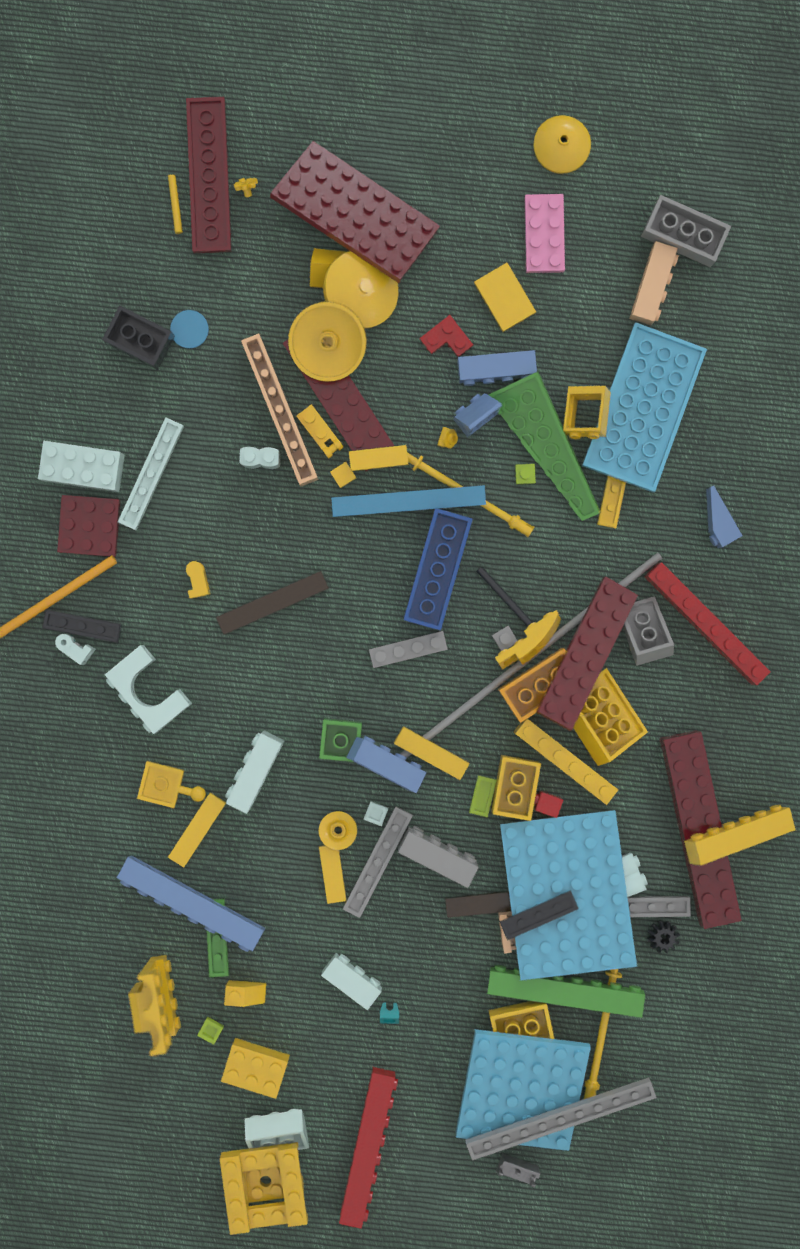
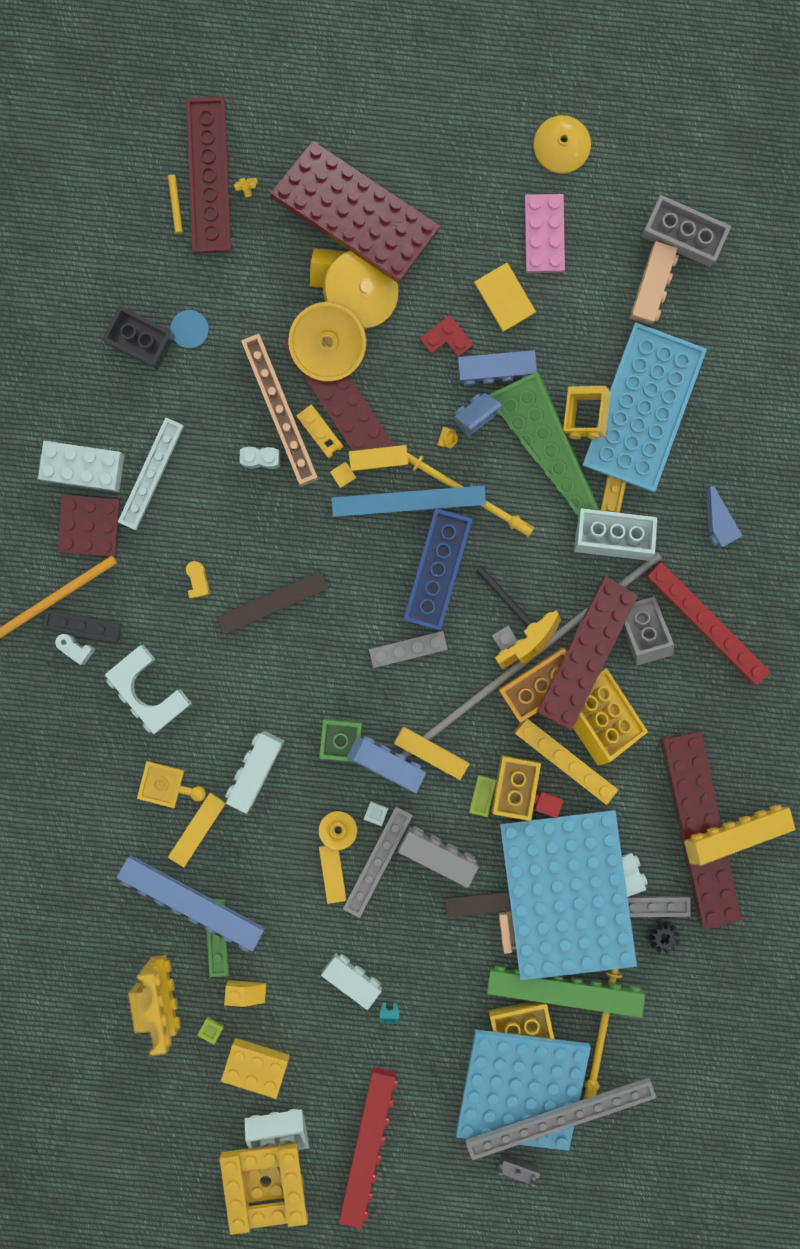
(525, 474): lime plate -> none
(538, 915): black tile -> none
(616, 534): none -> light aqua slope

